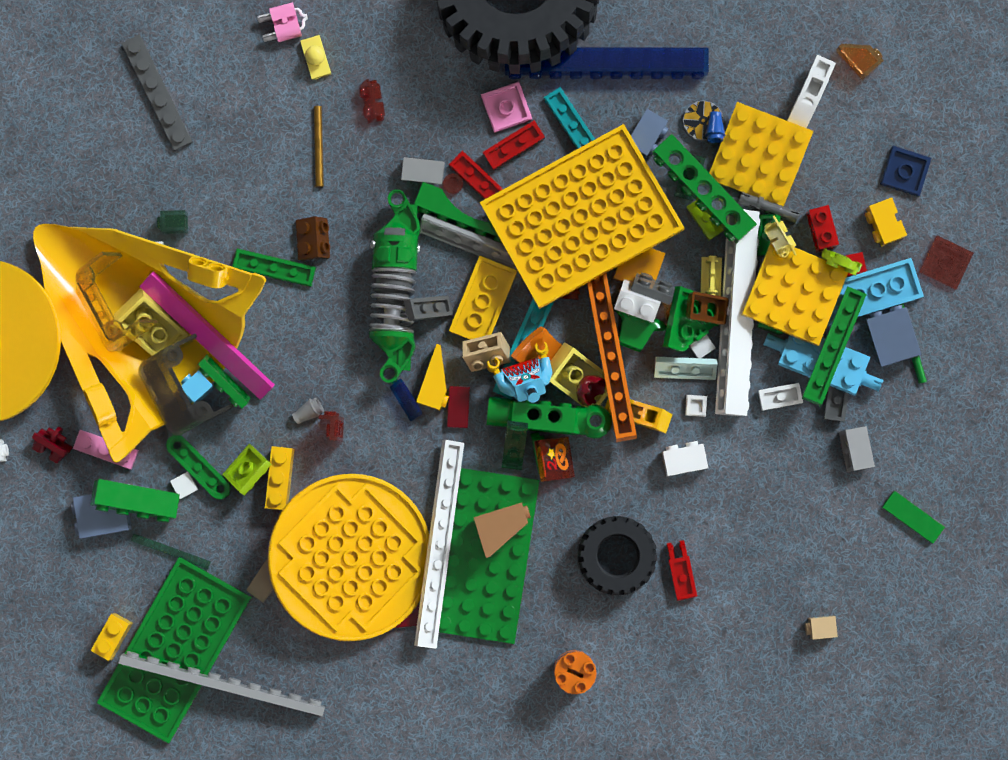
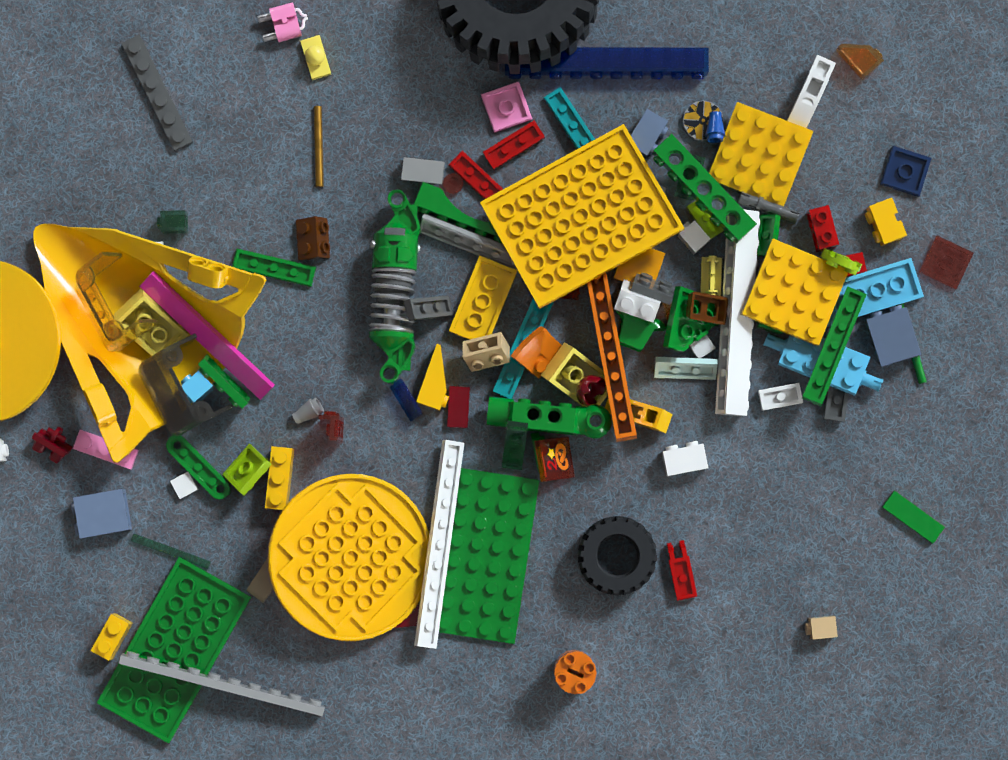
(134, 499): green brick -> none
(369, 92): clear red hinge -> none
(500, 526): medium nougat slope -> none
(524, 379): medium azure torso -> none
(693, 237): none -> white brick
(696, 405): white tile -> none
(784, 243): light yellow hinge -> none
(856, 449): light grey hinge -> none

